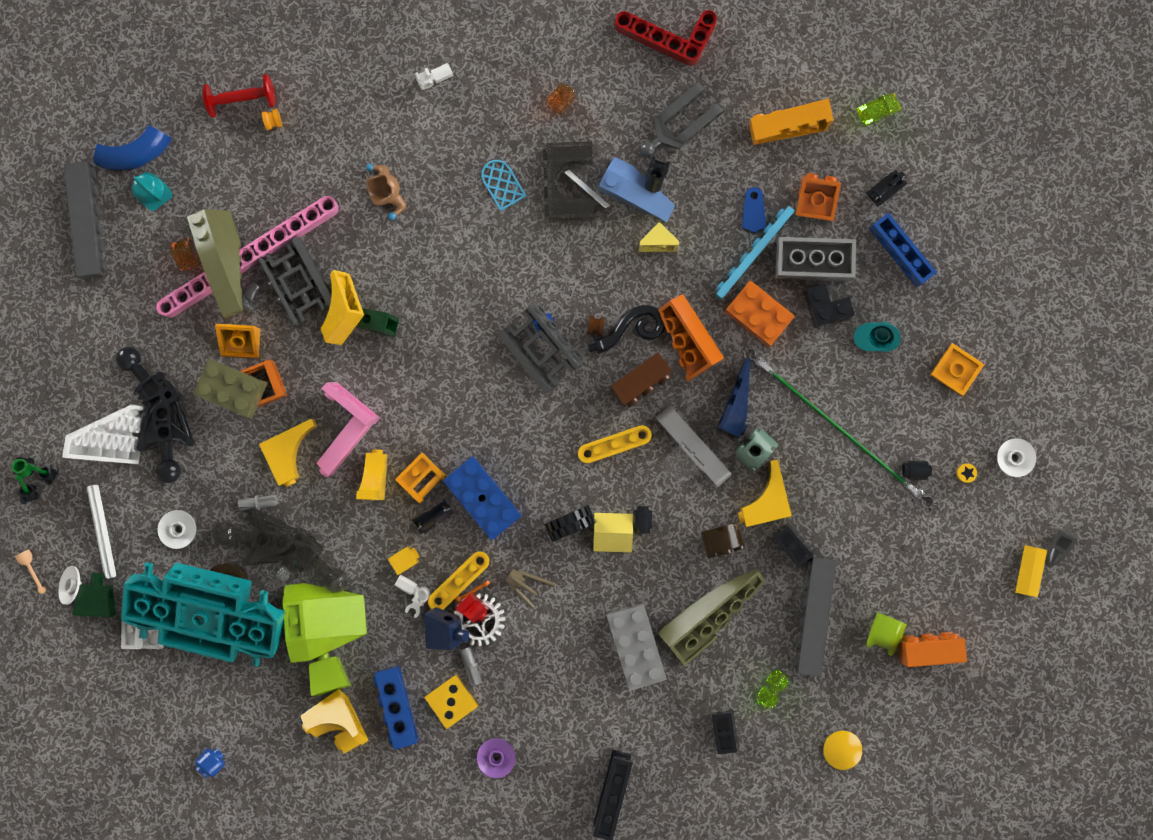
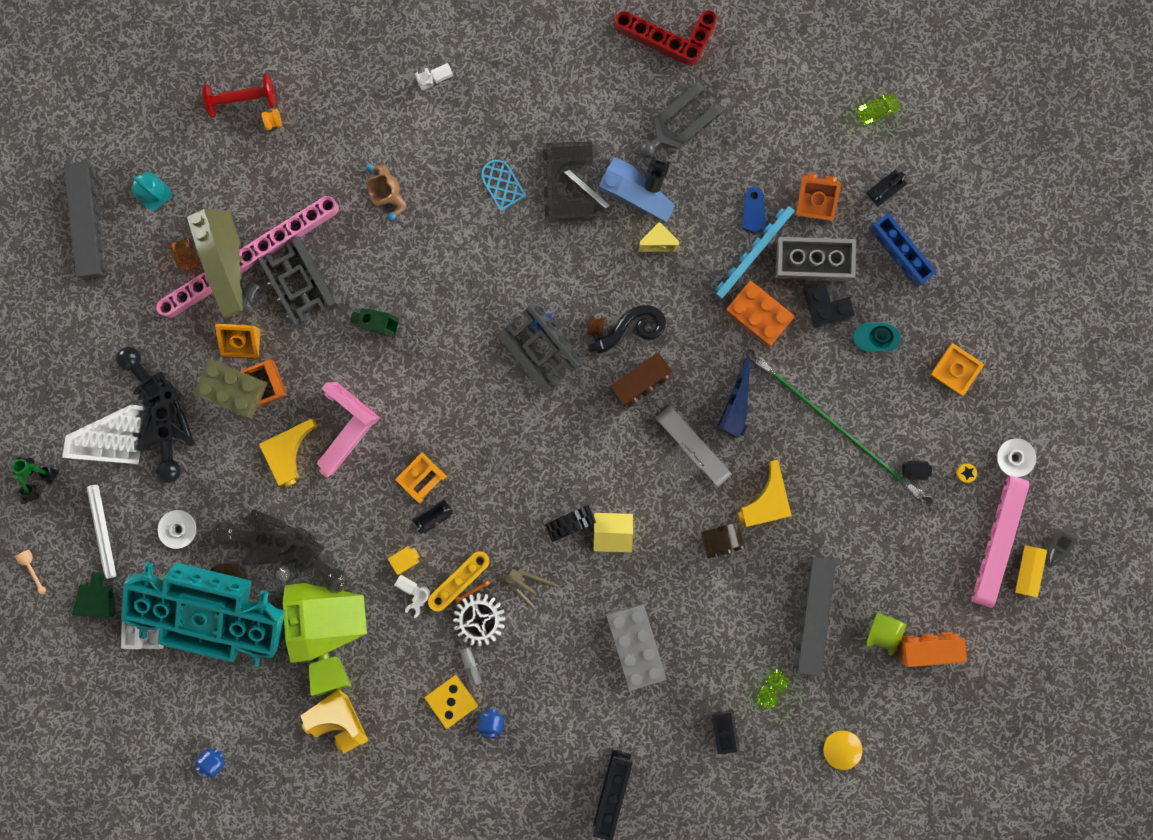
(69, 585): white dish -> none
(134, 154): blue brick -> none
(257, 502): light grey axle -> none
(344, 309): yellow arch -> none
(374, 476): yellow arch -> none
(394, 676): blue brick -> none
(443, 630): dark blue torso -> none
(473, 608): red arch -> none
(490, 723): none -> blue head
(492, 767): medium lavender dish -> none
(496, 511): blue brick -> none
(561, 98): clear orange brick -> none
(614, 444): yellow plate -> none
(642, 520): black brick -> none
(689, 337): orange wedge -> none
(699, 623): olive wedge -> none
(751, 459): sand green brick -> none
(791, 122): light orange wedge -> none
(793, 545): black hinge -> none
(1001, 541): none -> bright pink beam

